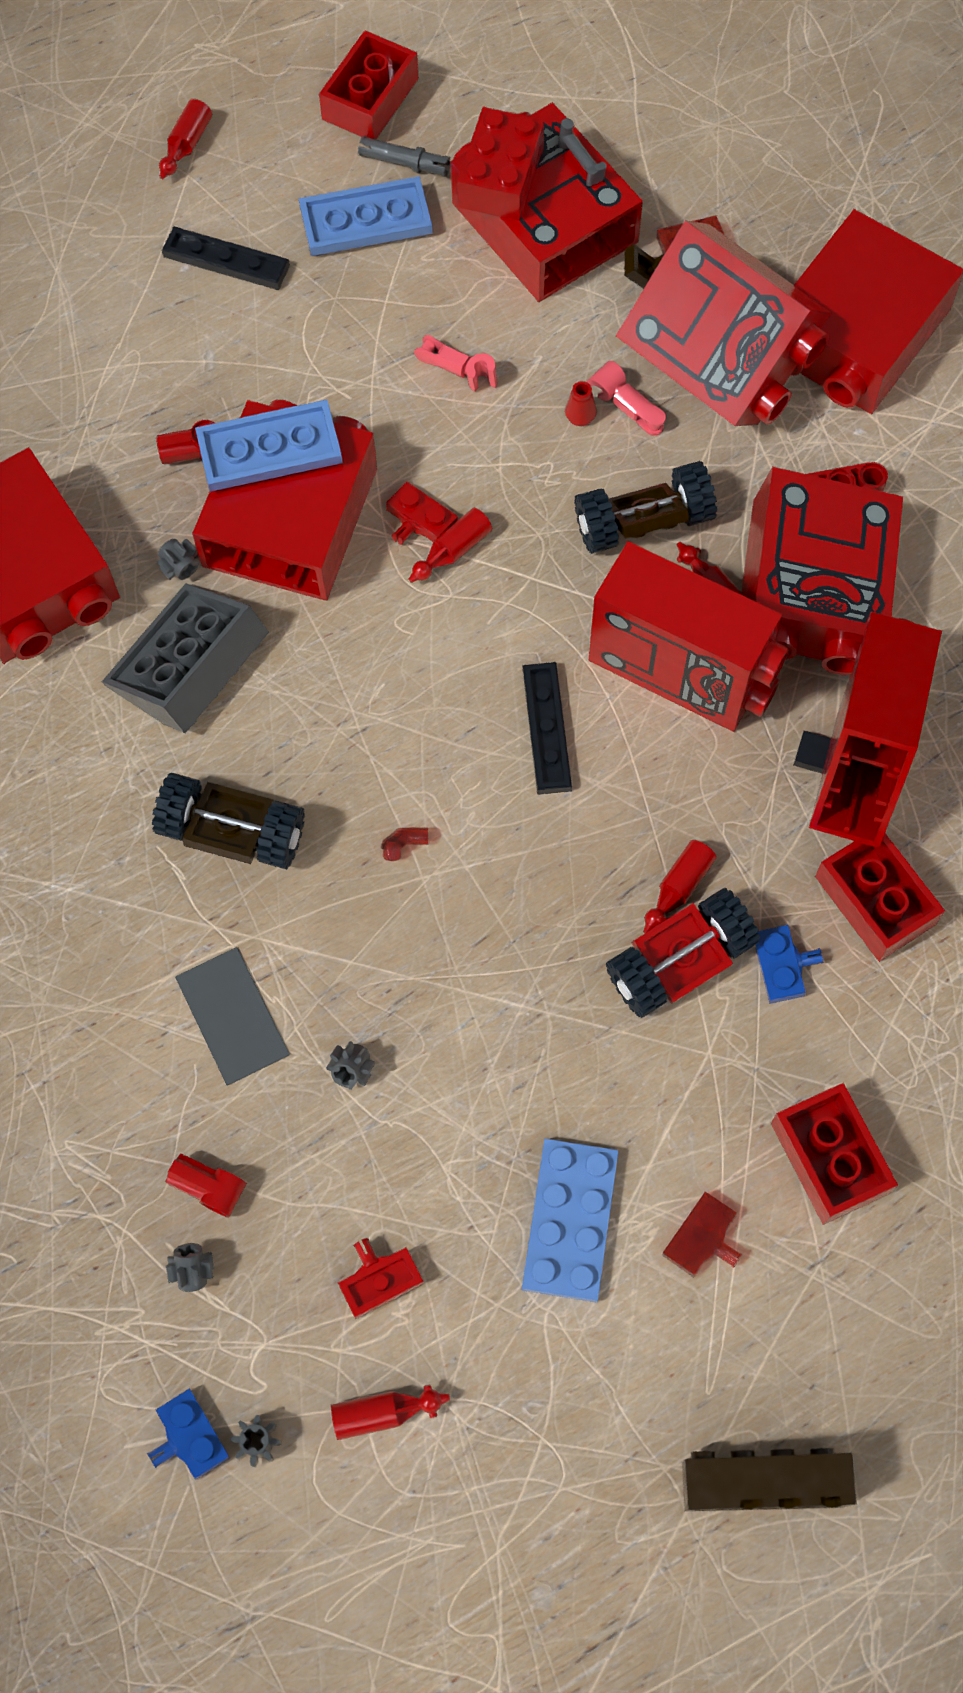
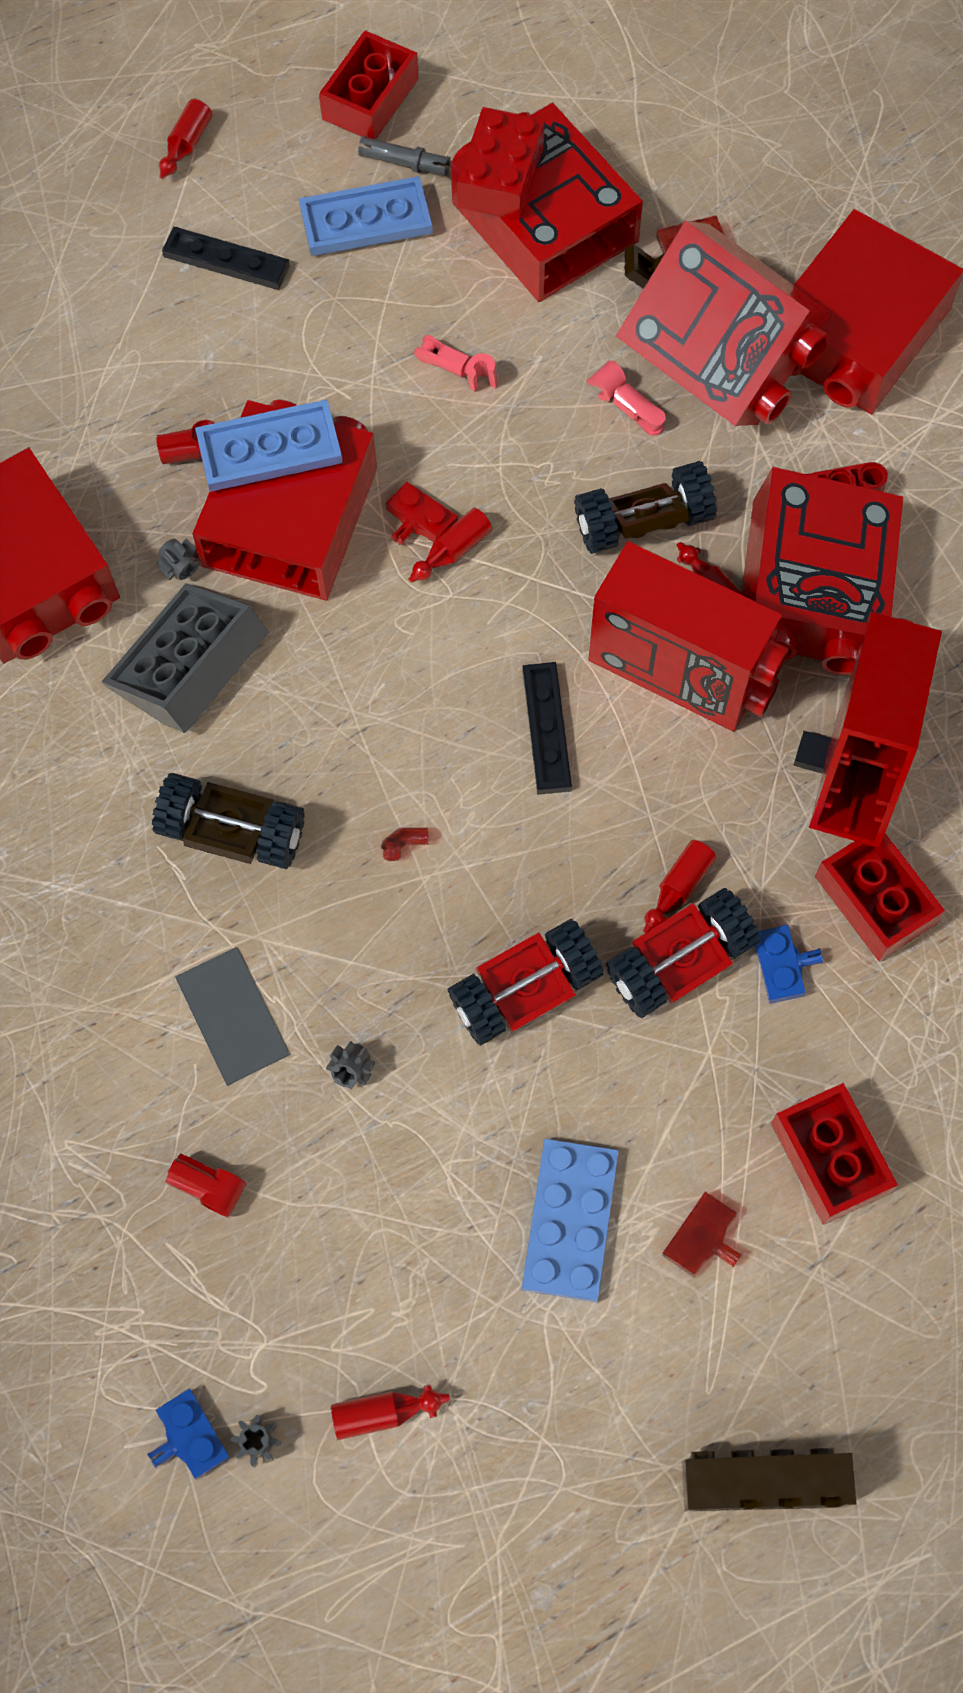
(190, 1267): dark grey gear -> none
(379, 1279): red plate -> none
(526, 981): none -> plate
(567, 140): dark grey piece -> none
(581, 405): red cone -> none

